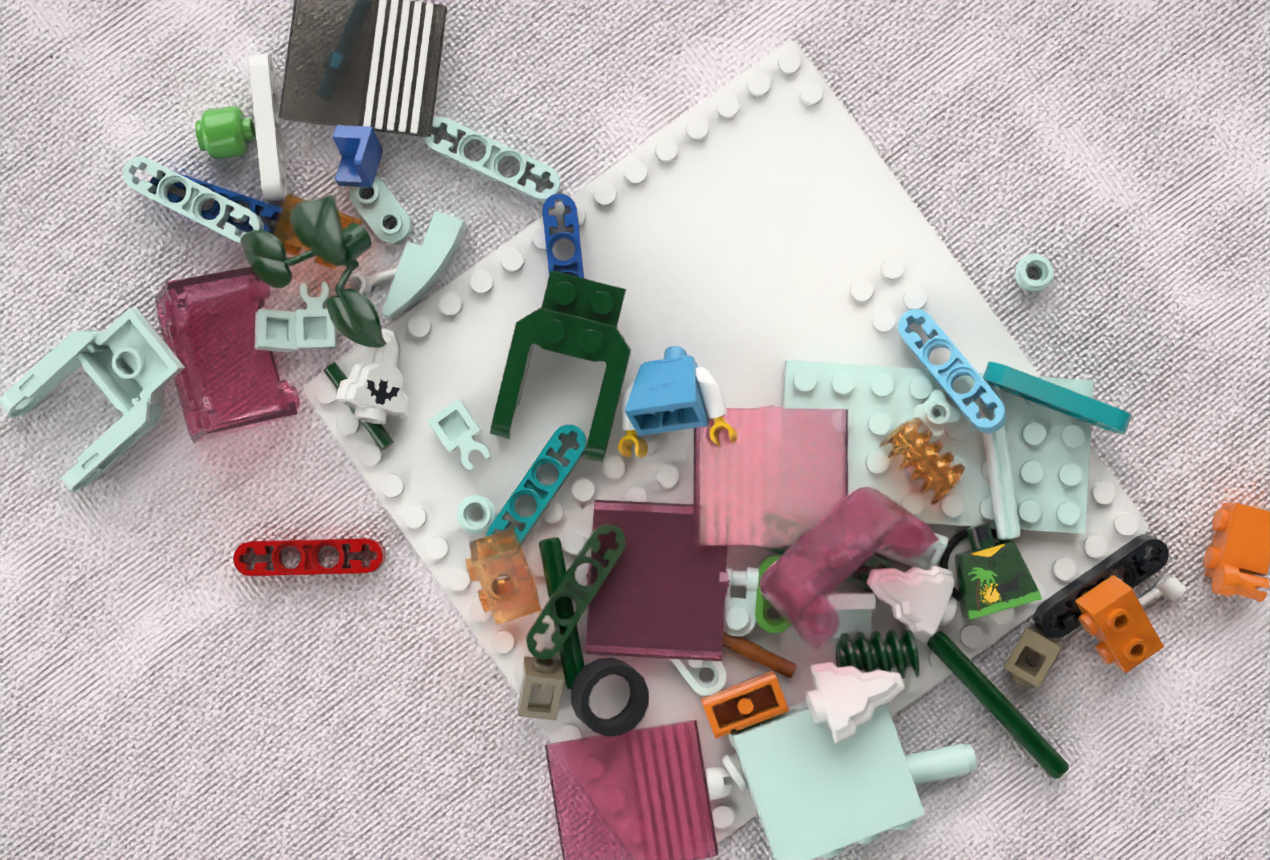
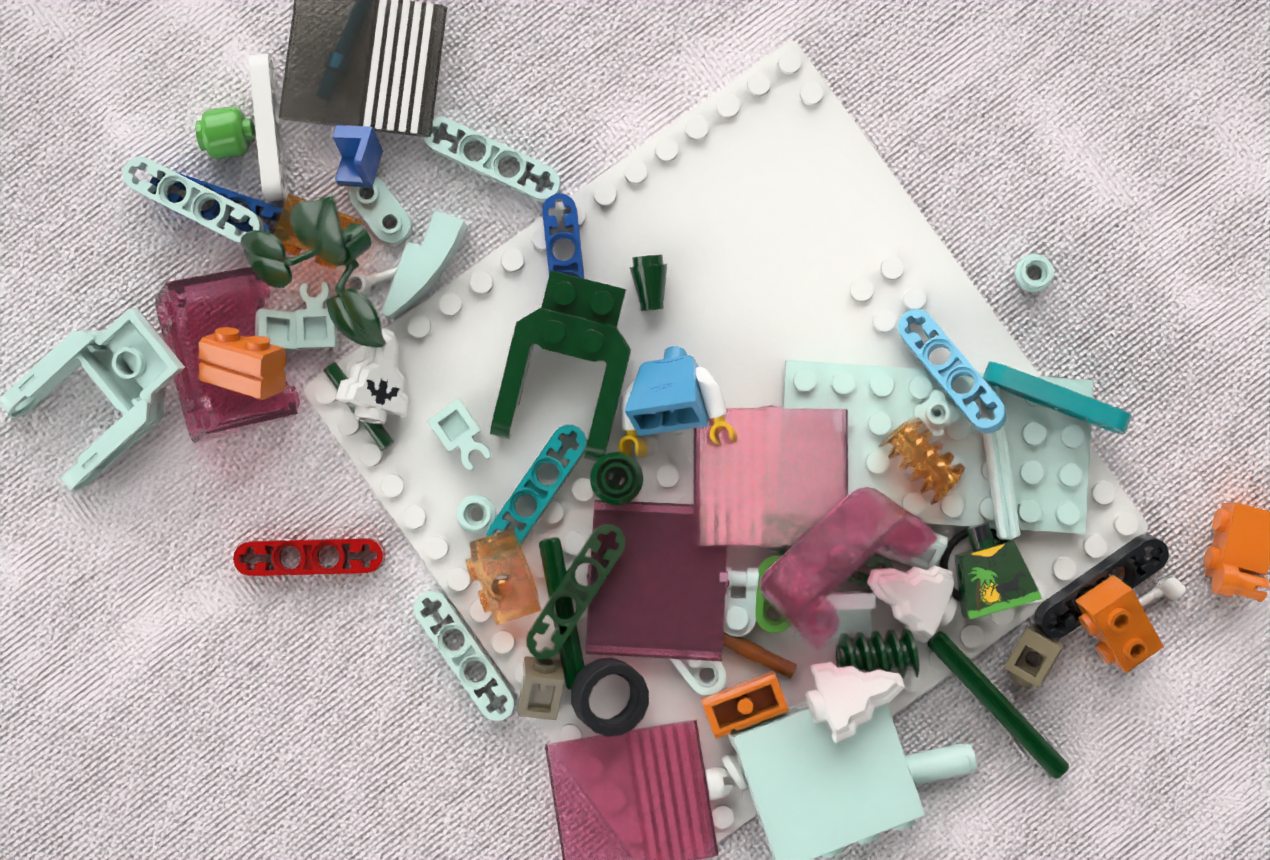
(242, 363): none -> orange brick
(459, 658): none -> light aqua beam
(623, 467): none -> dark green cone
(649, 281): none -> dark green cone

